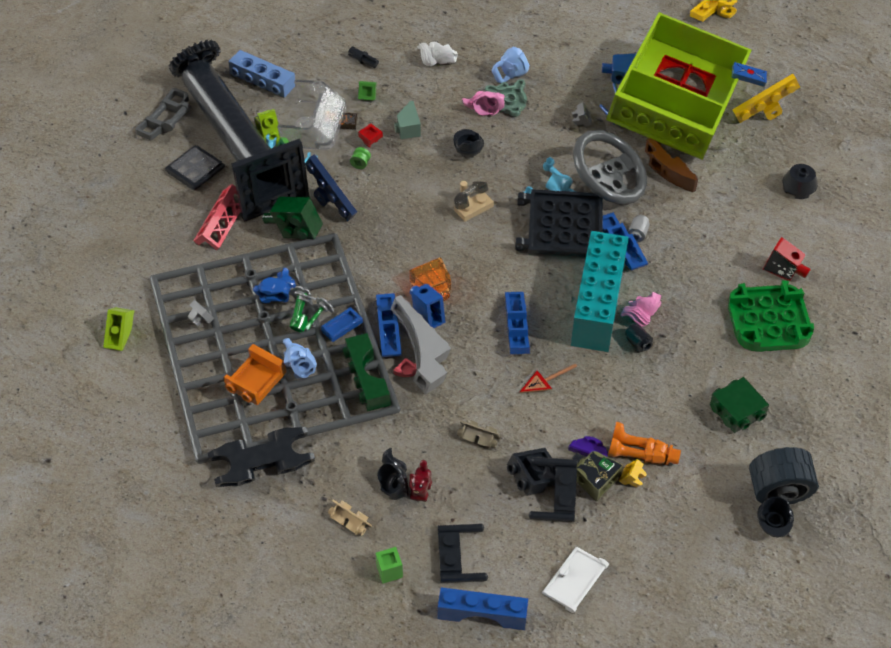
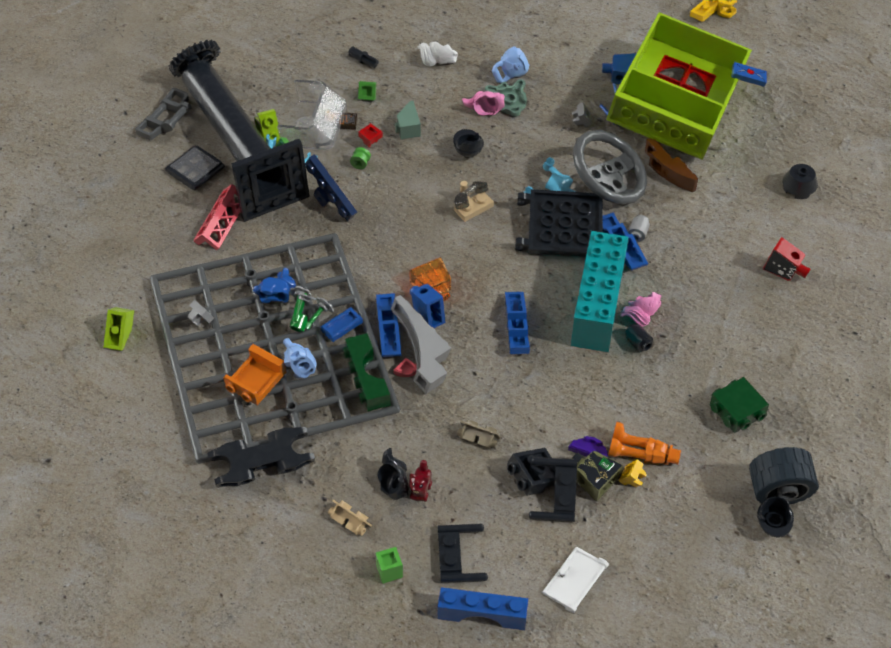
(262, 73): medium blue brick -> none
(294, 217): dark green brick -> none
(538, 383): piece -> none
(767, 100): yellow plate -> none
(770, 317): green tile -> none

